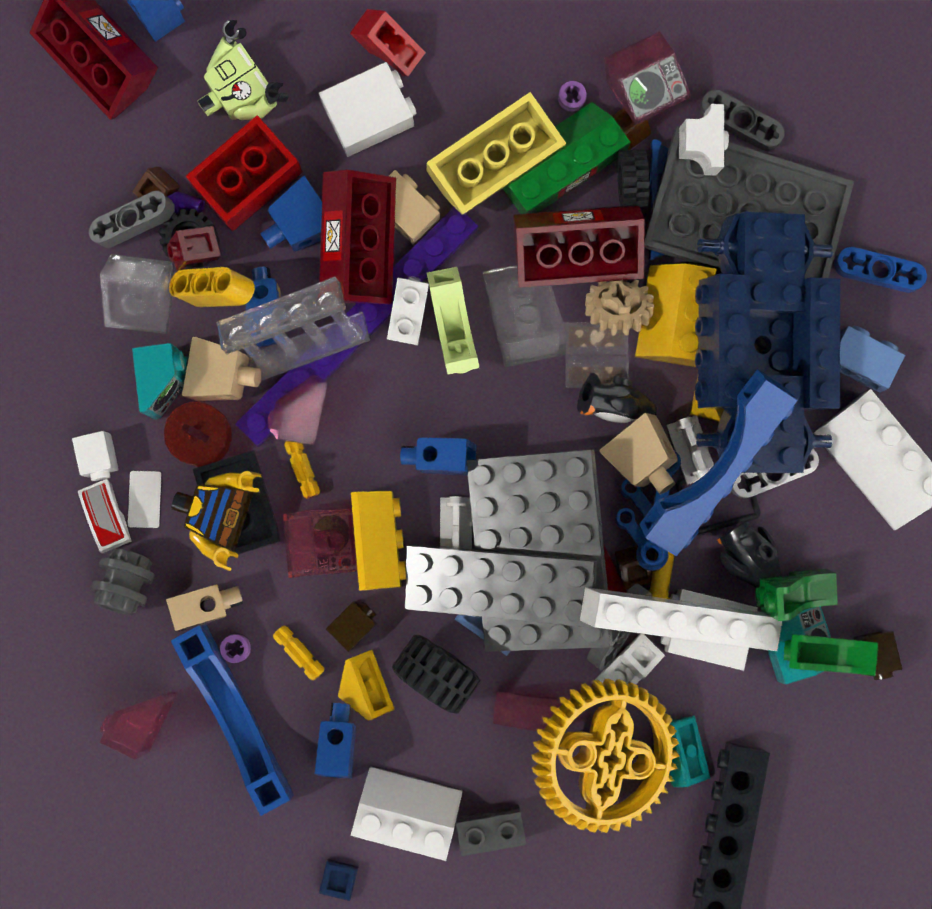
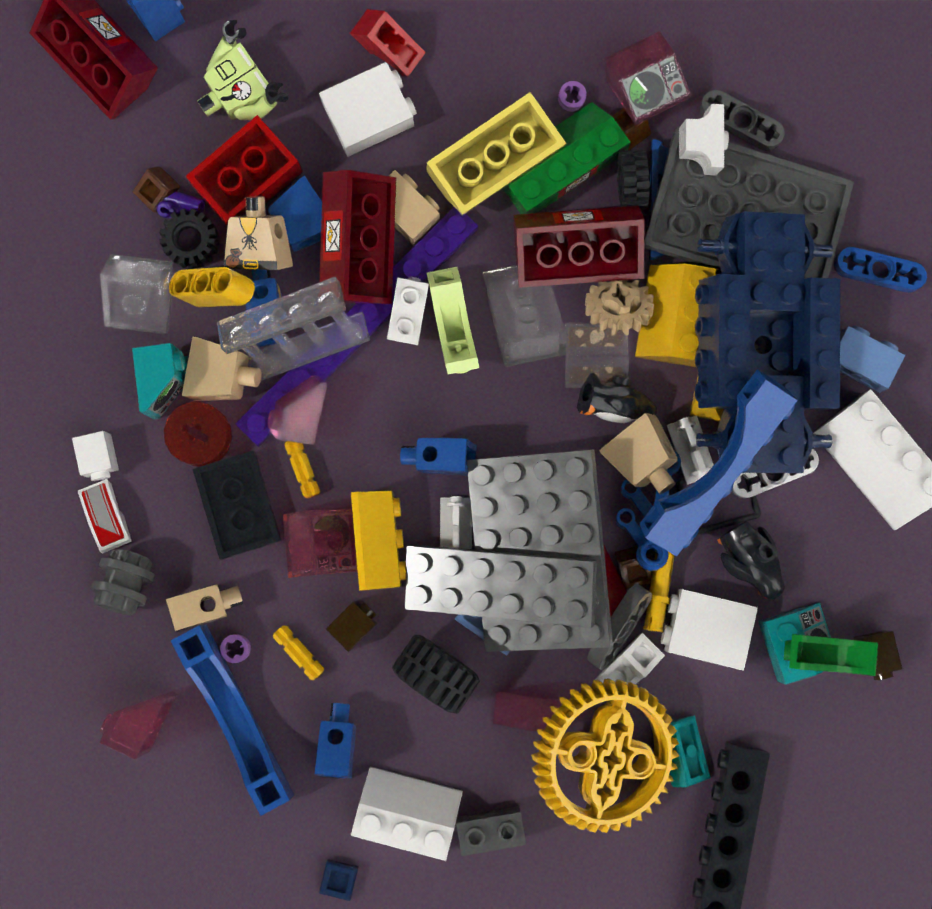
(118, 217): dark grey beam -> none
(144, 499): white sticker -> none
(193, 247): dark red bracket -> none
(217, 514): torso -> none
(257, 239): none -> tan torso
(364, 686): yellow slope -> none
(679, 619): white brick -> none
(790, 595): green arch -> none

